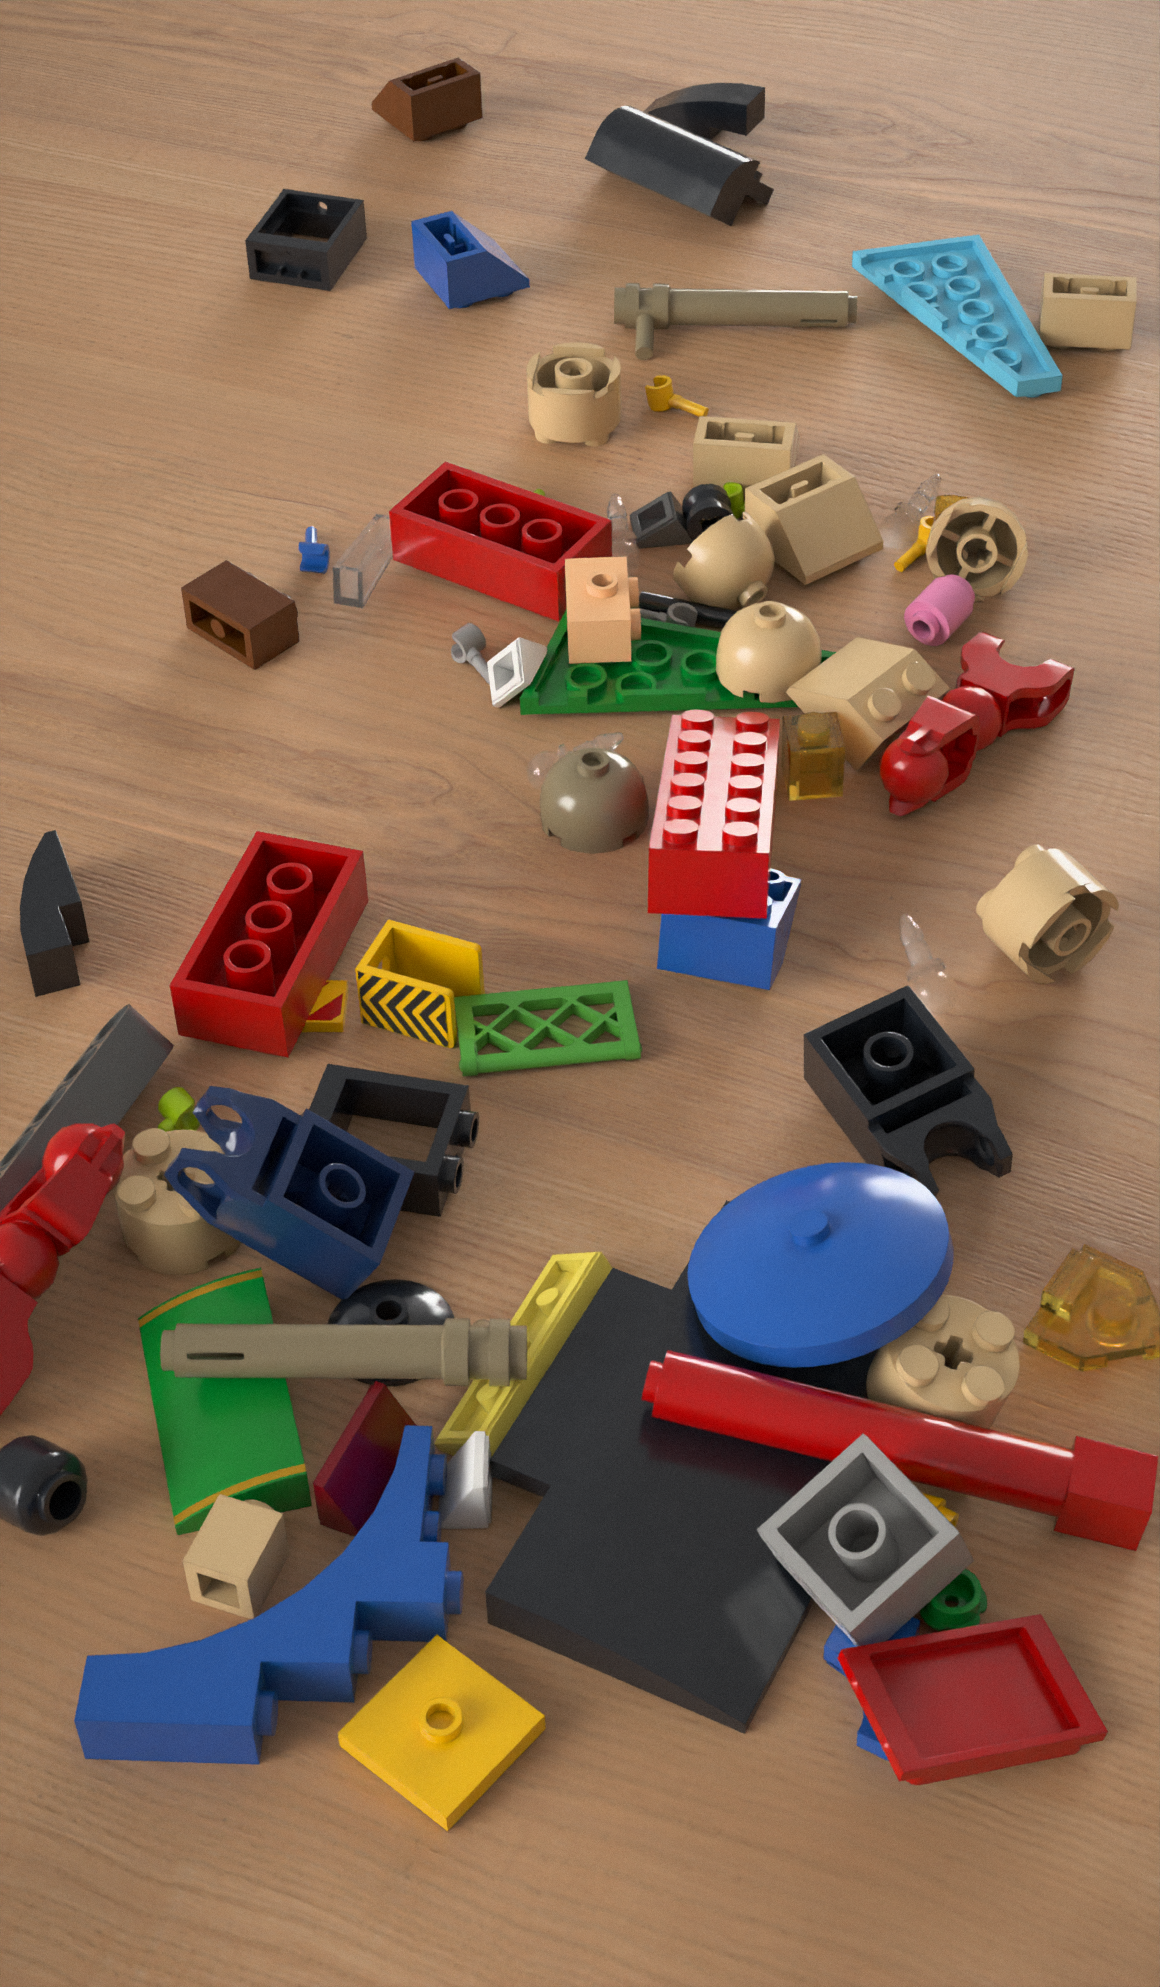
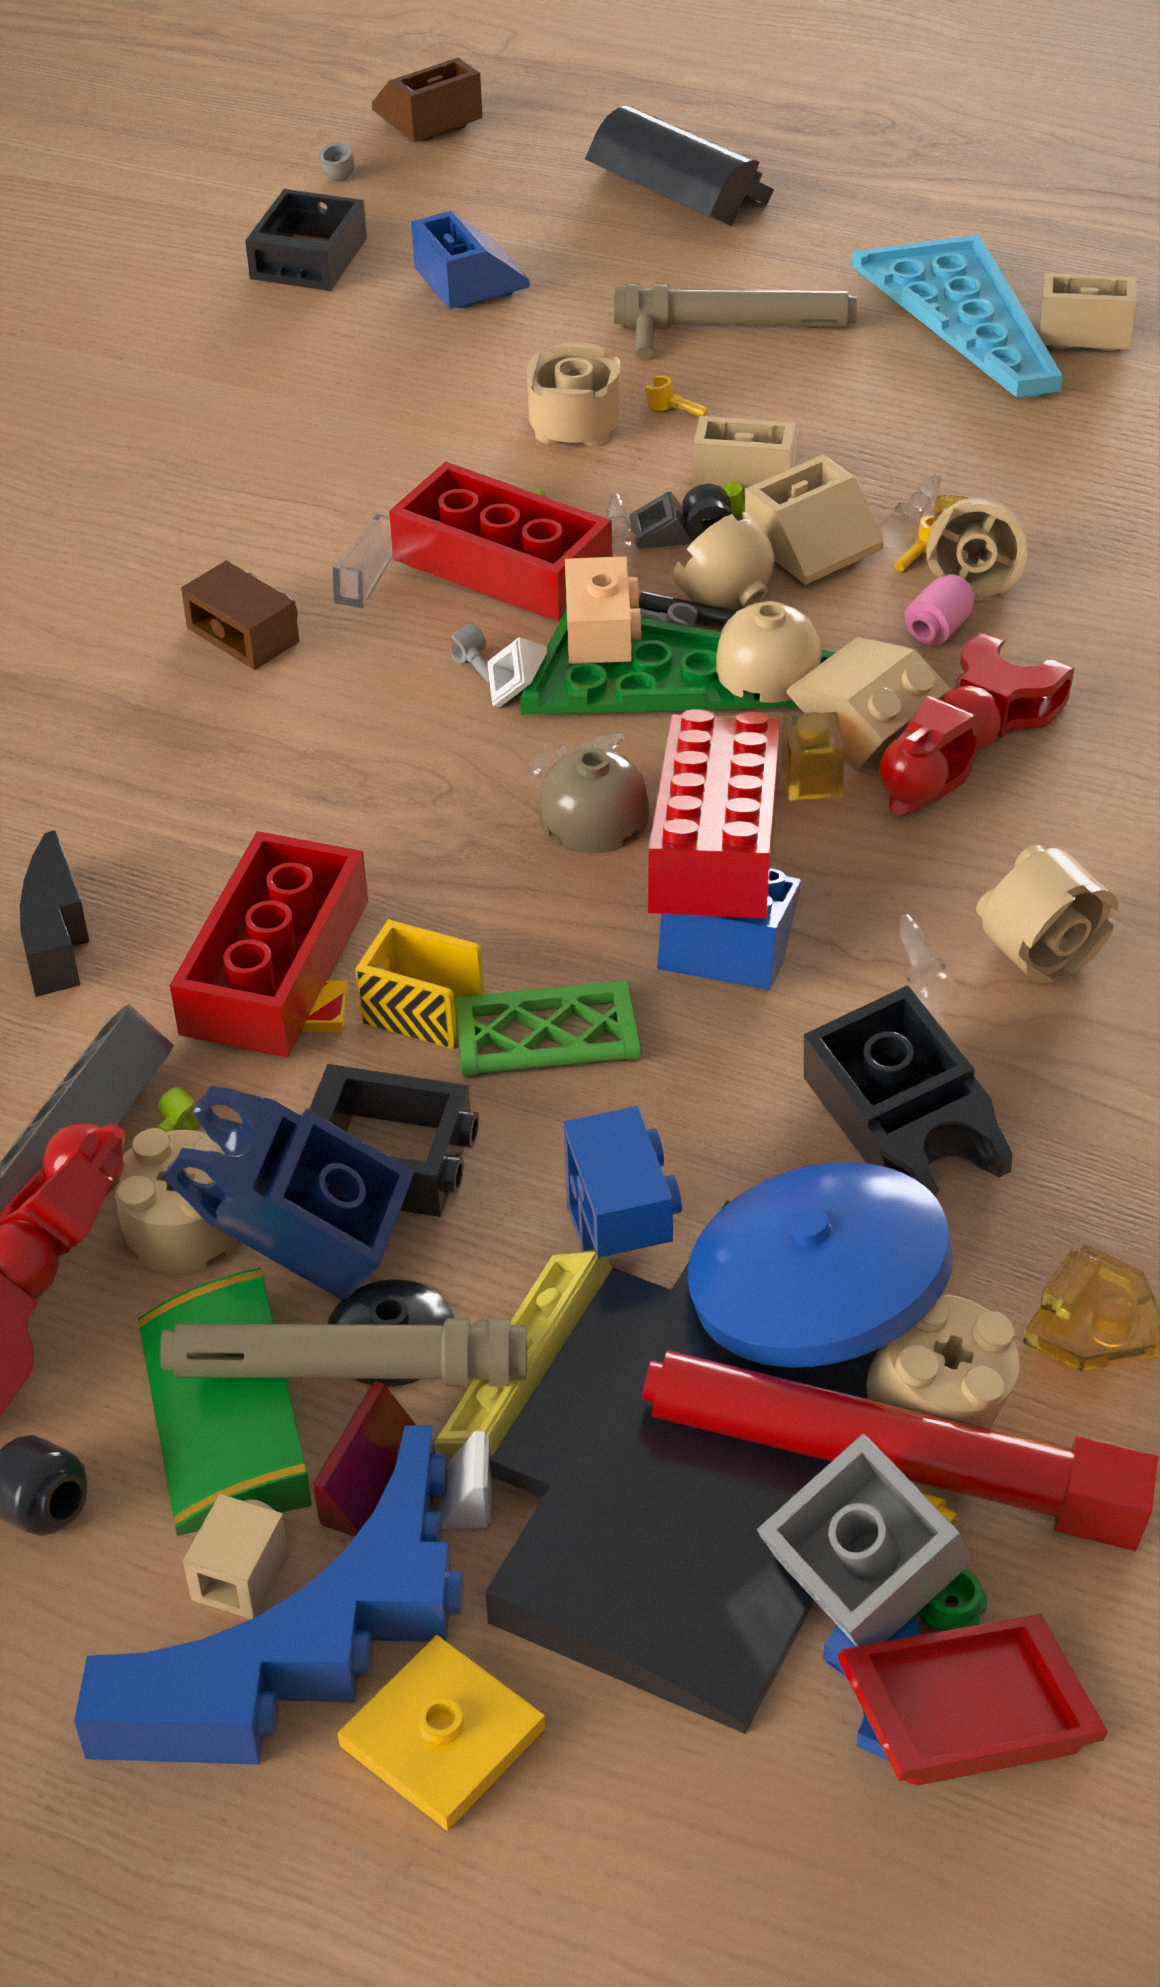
(314, 555): blue hand -> none
(337, 160): none -> light grey hinge
(618, 1183): none -> blue brick
(712, 108): black slope -> none

